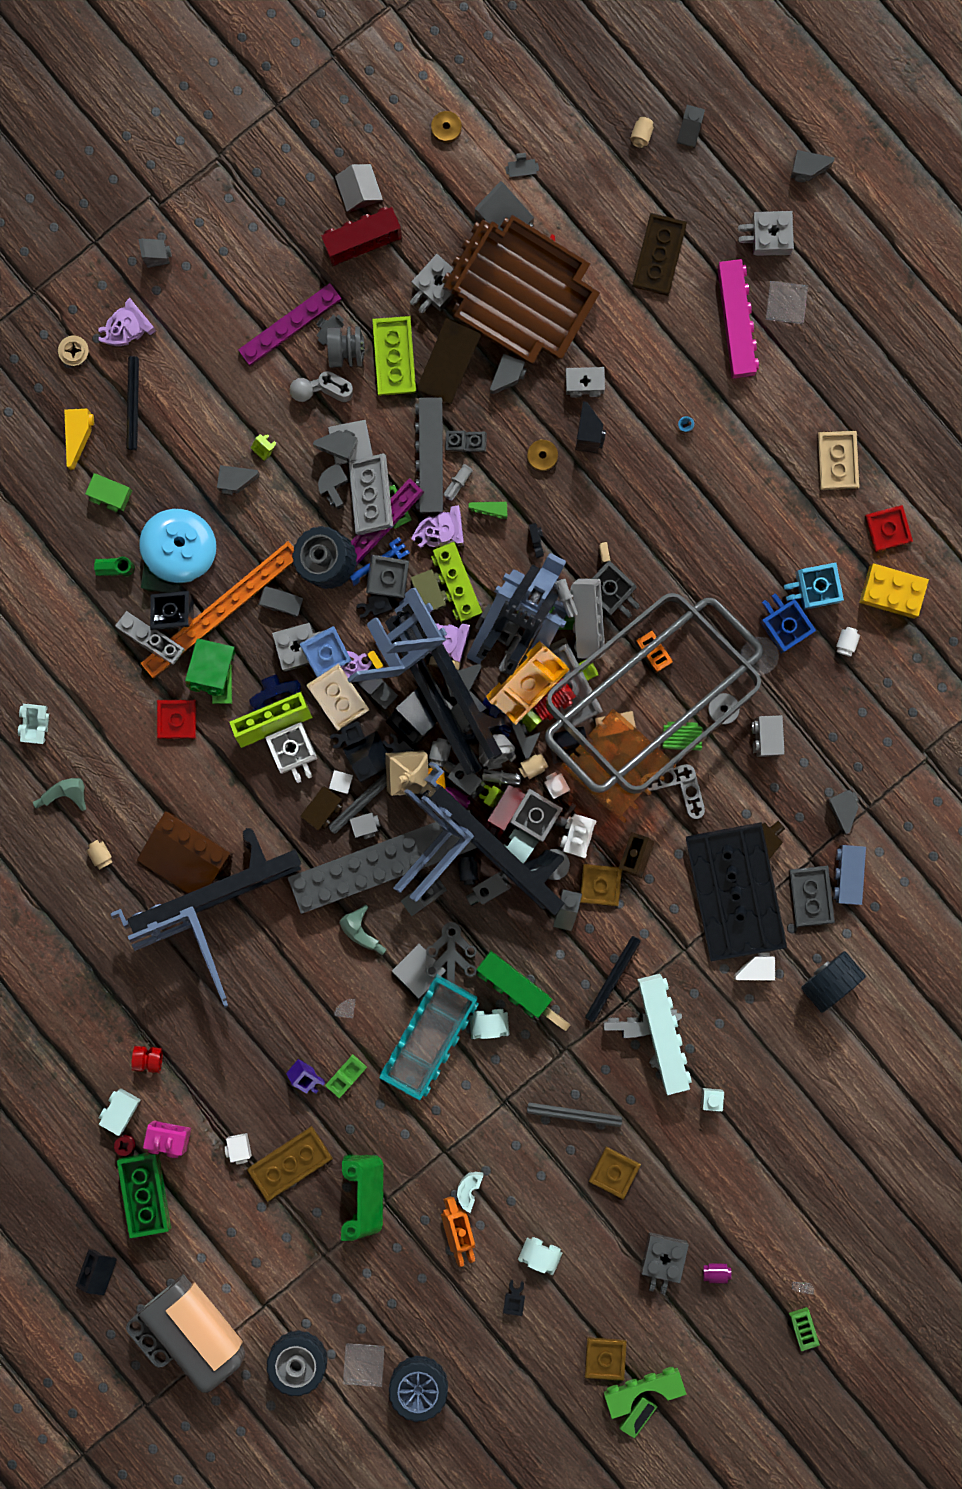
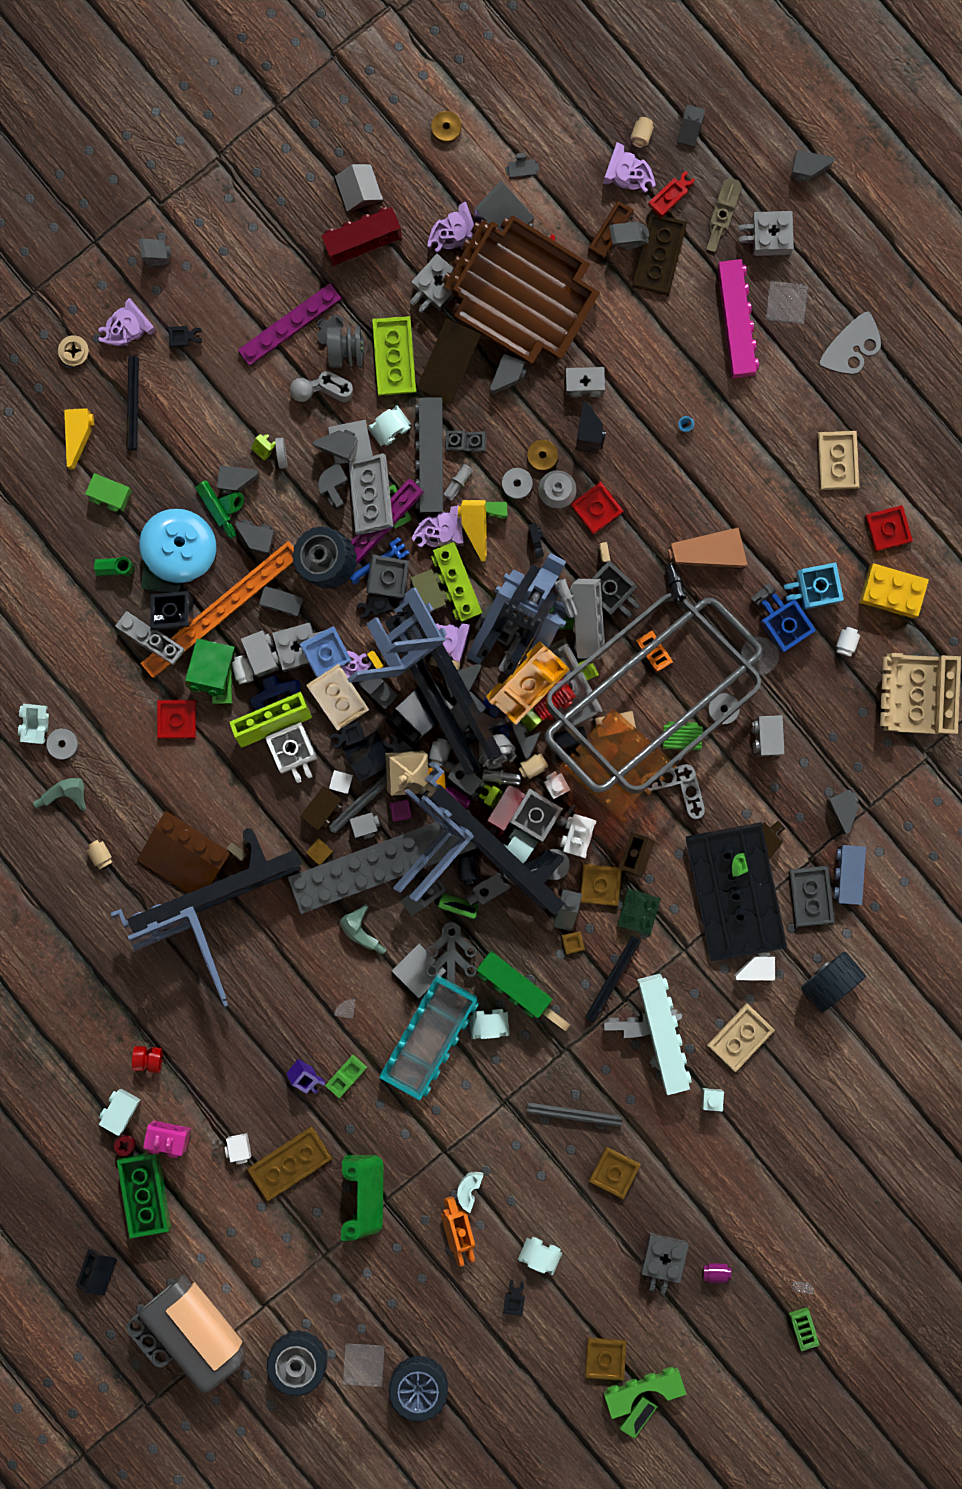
(71, 744): none -> light grey piece
(180, 336): none -> black plate
(220, 507): none -> green piece
(238, 852): none -> dark tan tile
(242, 670): none -> white brick
(257, 538): none -> dark grey slope
(261, 654): none -> light grey brick
(281, 453): none -> light grey piece
(319, 852): none -> pearl gold tile
(388, 425): none -> light aqua cylinder
(400, 810): none -> magenta tile
(452, 230): none -> lavender piece
(458, 906): none -> bright green slope
(474, 523): none -> yellow slope
(512, 476): none -> light grey piece
(557, 489): none -> light grey cone
(573, 942): none -> pearl gold tile
(596, 508): none -> red tile
(603, 242): none -> reddish brown tile
(628, 171): none -> lavender piece
(629, 235): none -> dark grey slope
(638, 911): none -> clear green hinge
(670, 195): none -> red plate
(675, 582): none -> black pin
(713, 550): none -> nougat slope
(726, 203): none -> dark tan piece
(739, 865): none -> bright green tile
(740, 1037): none -> tan tile
(763, 594): none -> dark grey pin
(855, 334): none -> light grey piece
(920, 694): none -> tan slope

